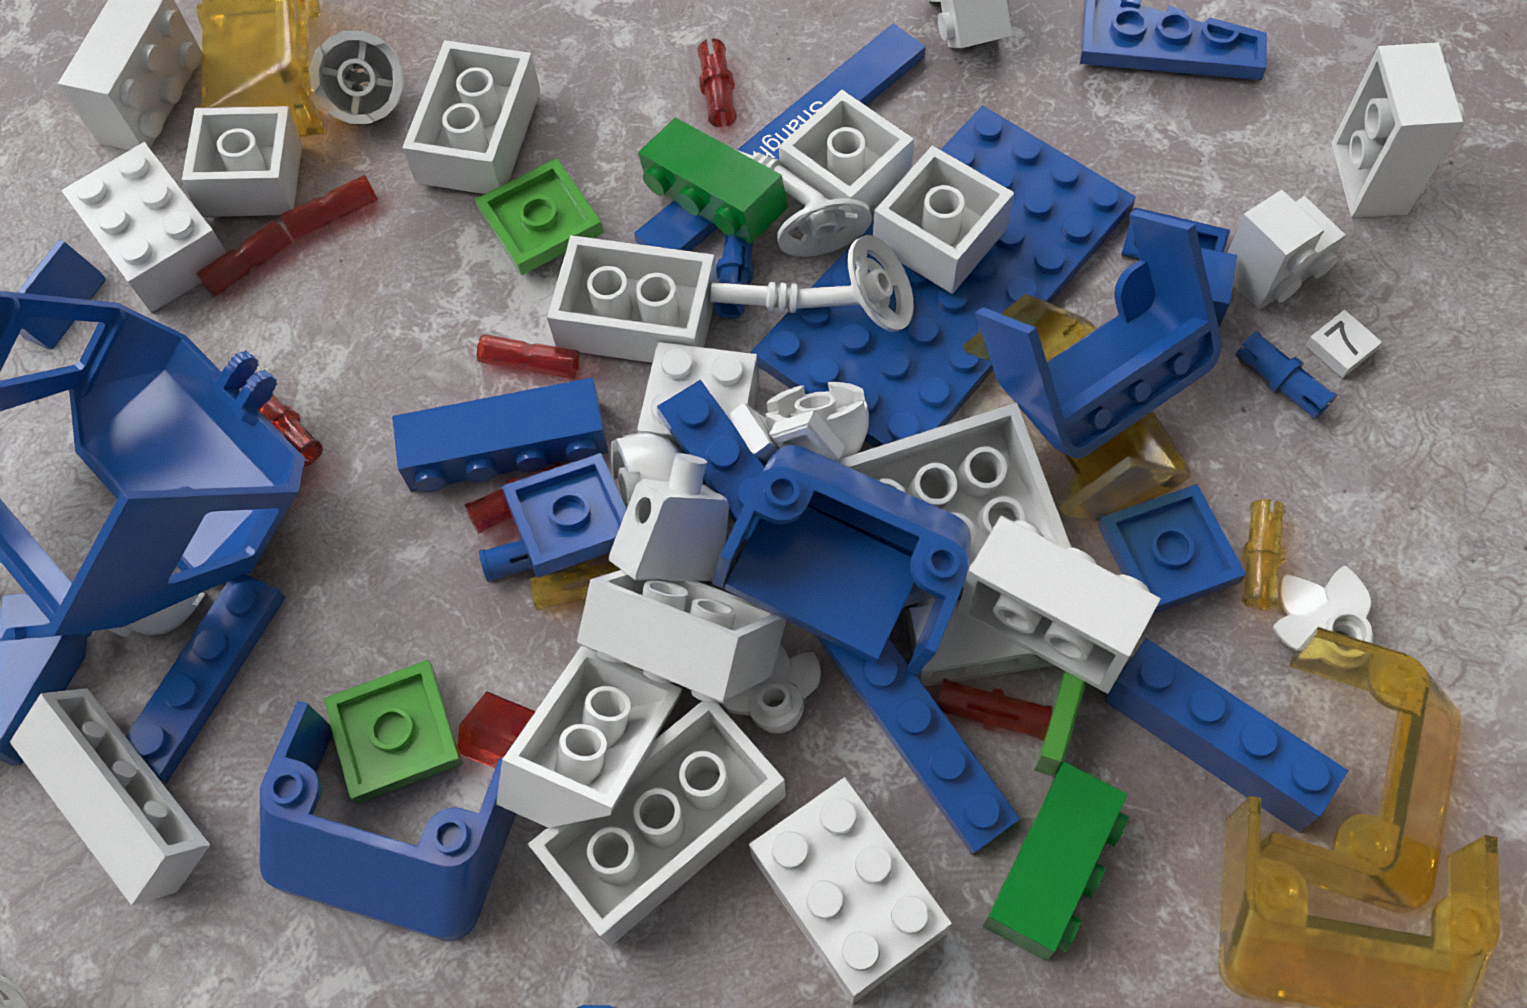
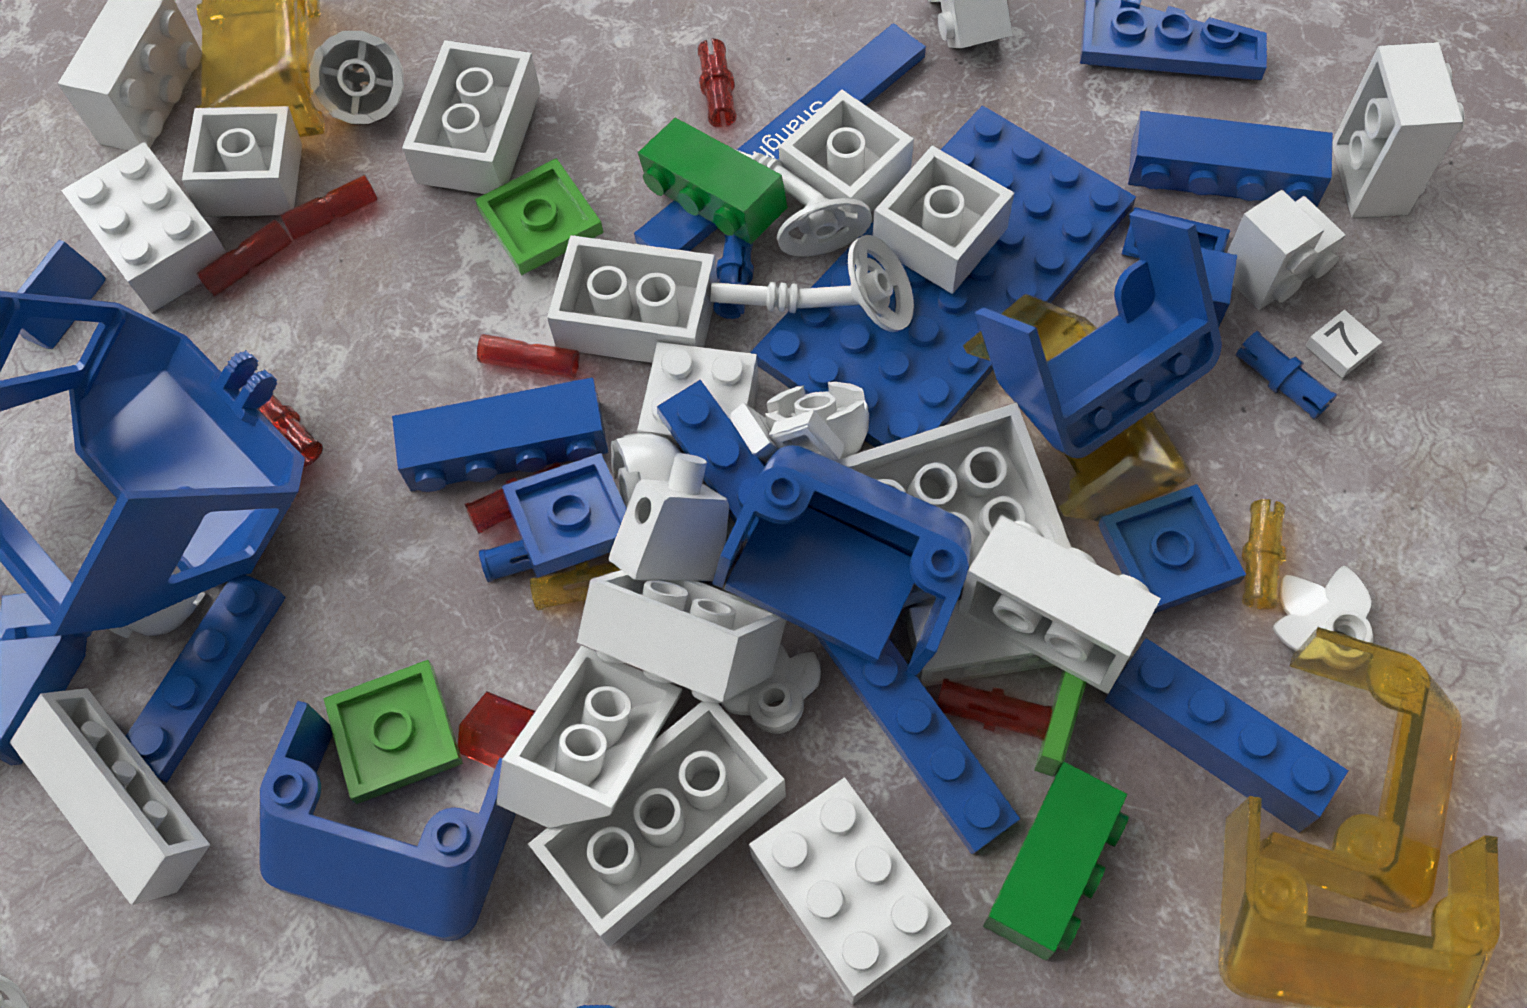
(1229, 158): none -> blue brick

